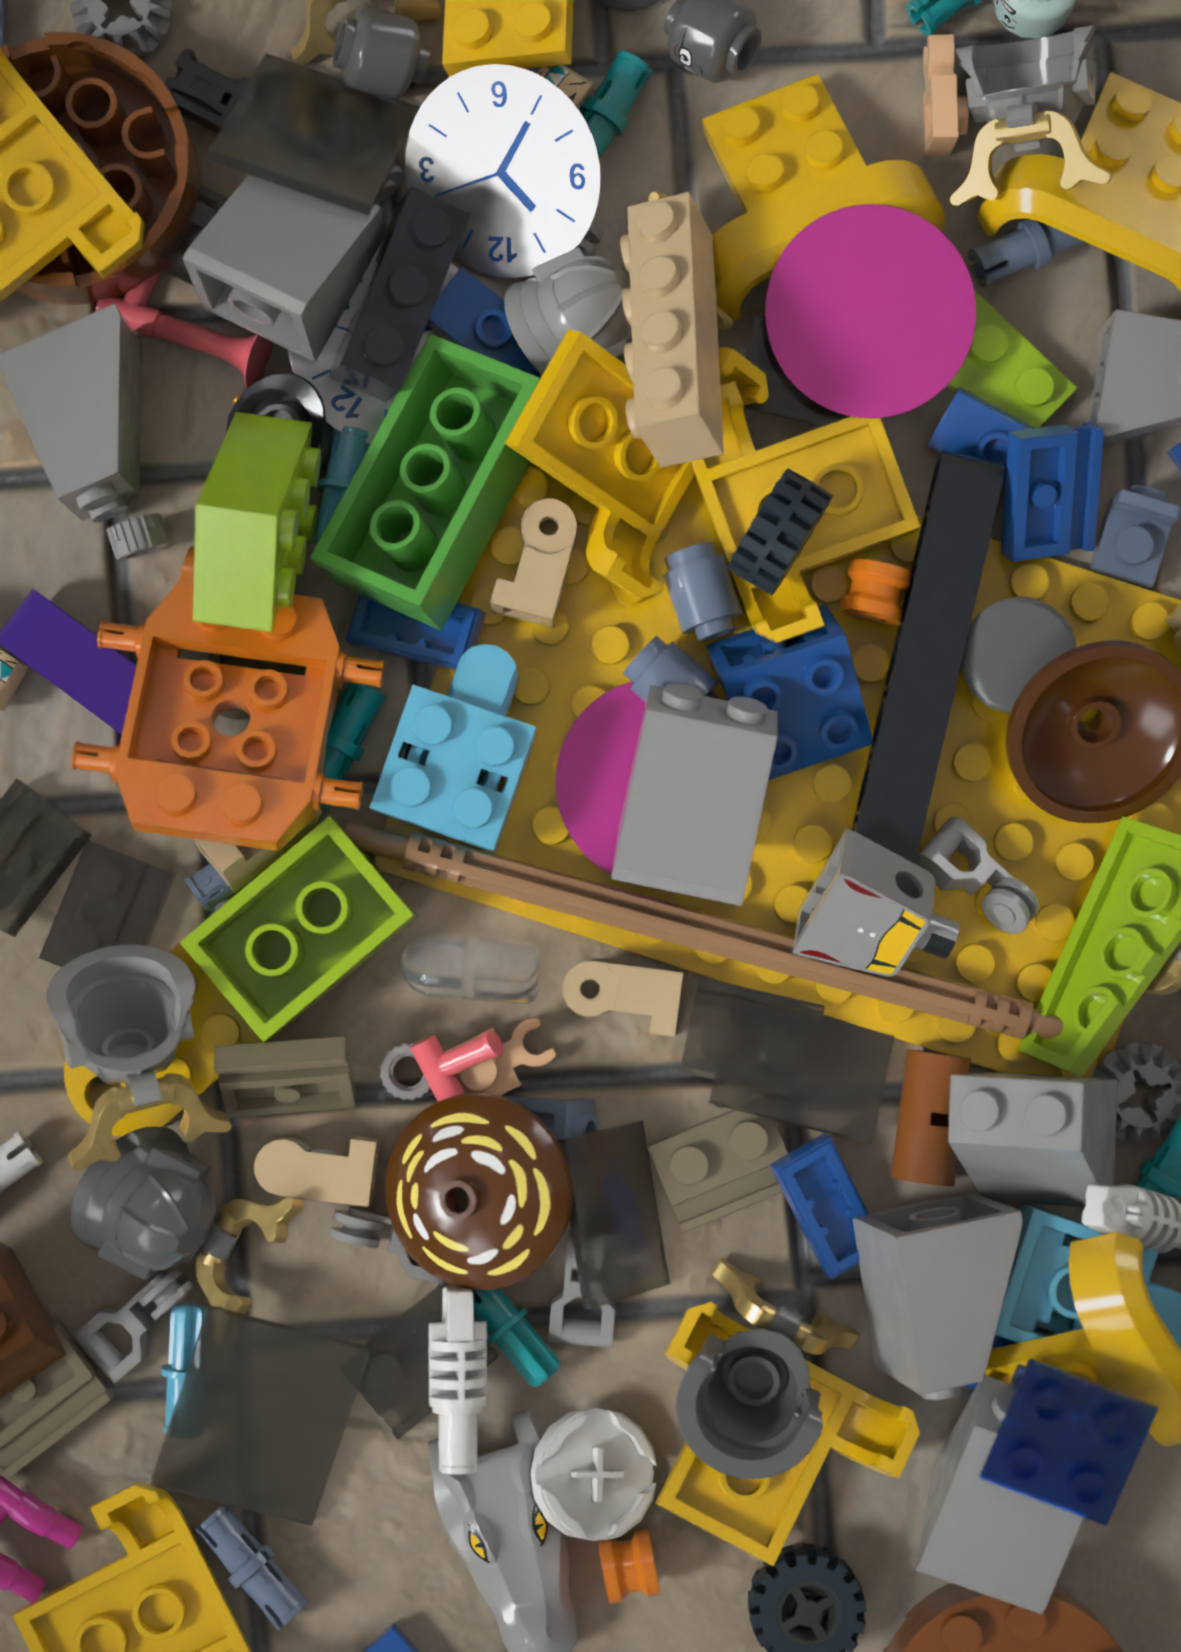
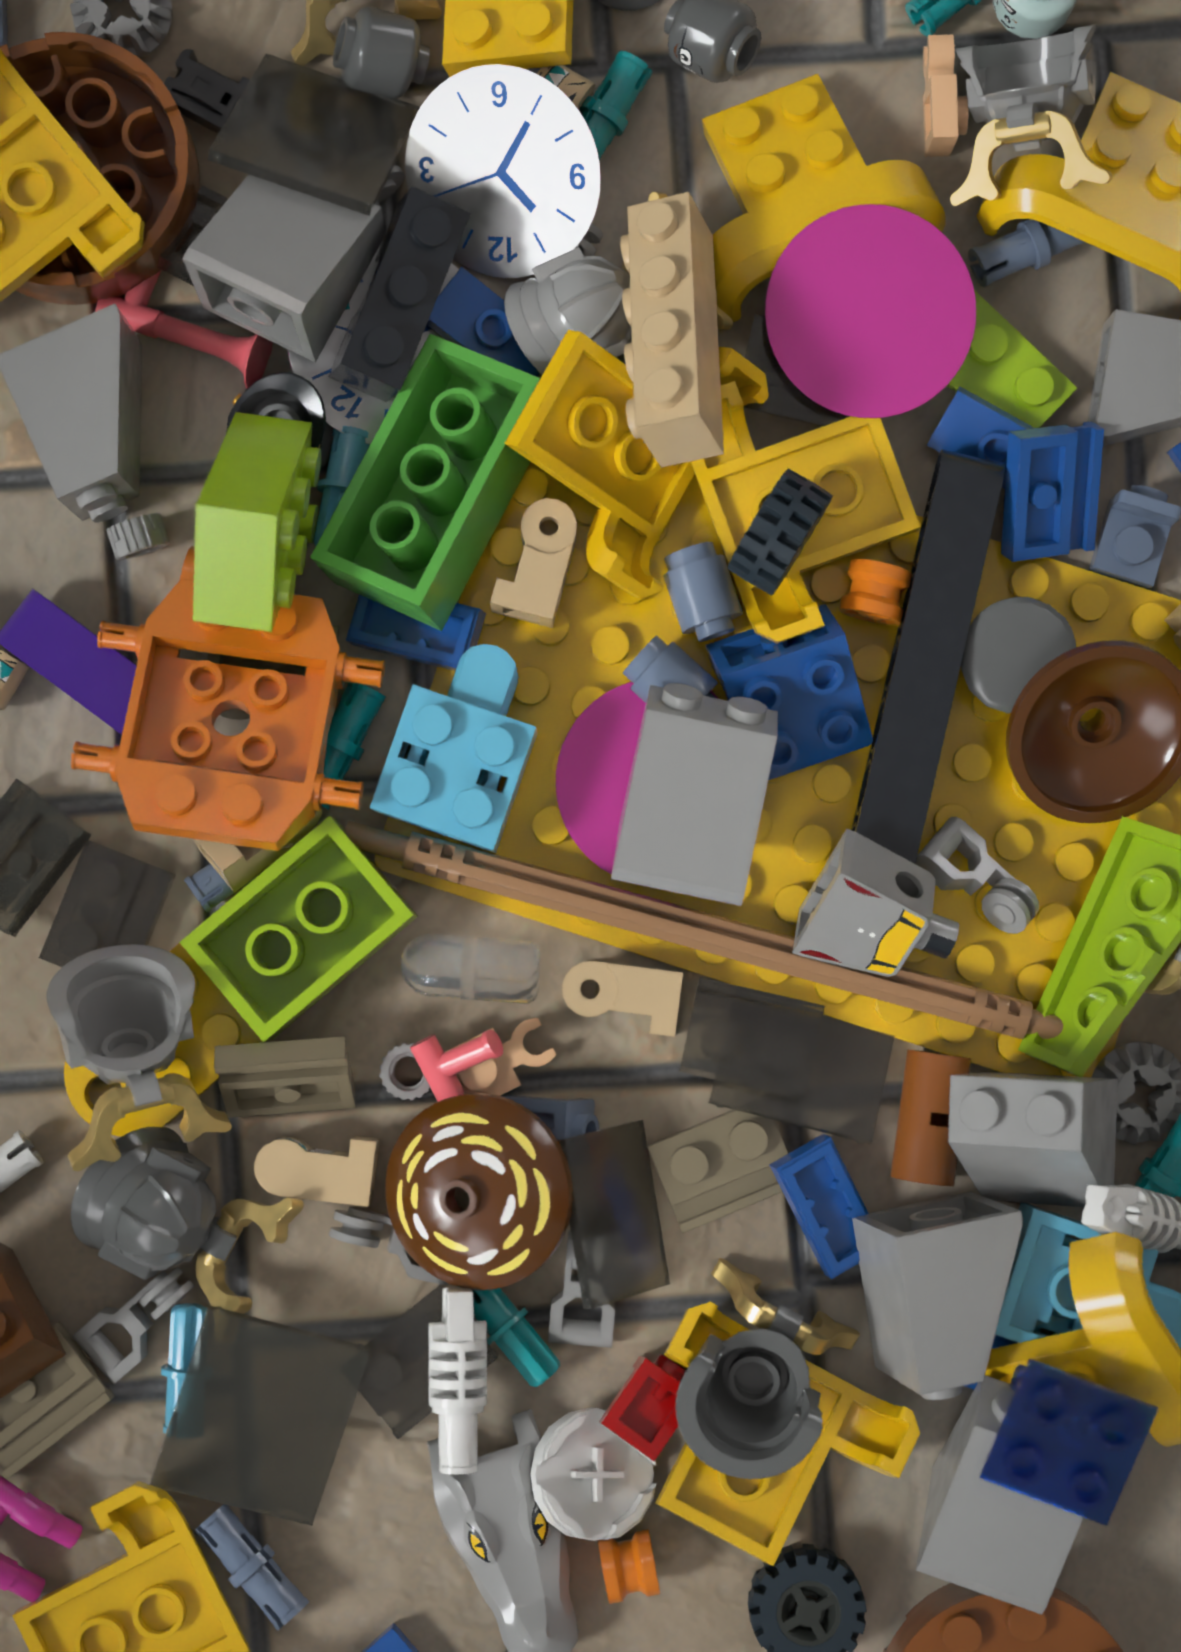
(646, 1406): none -> red bracket

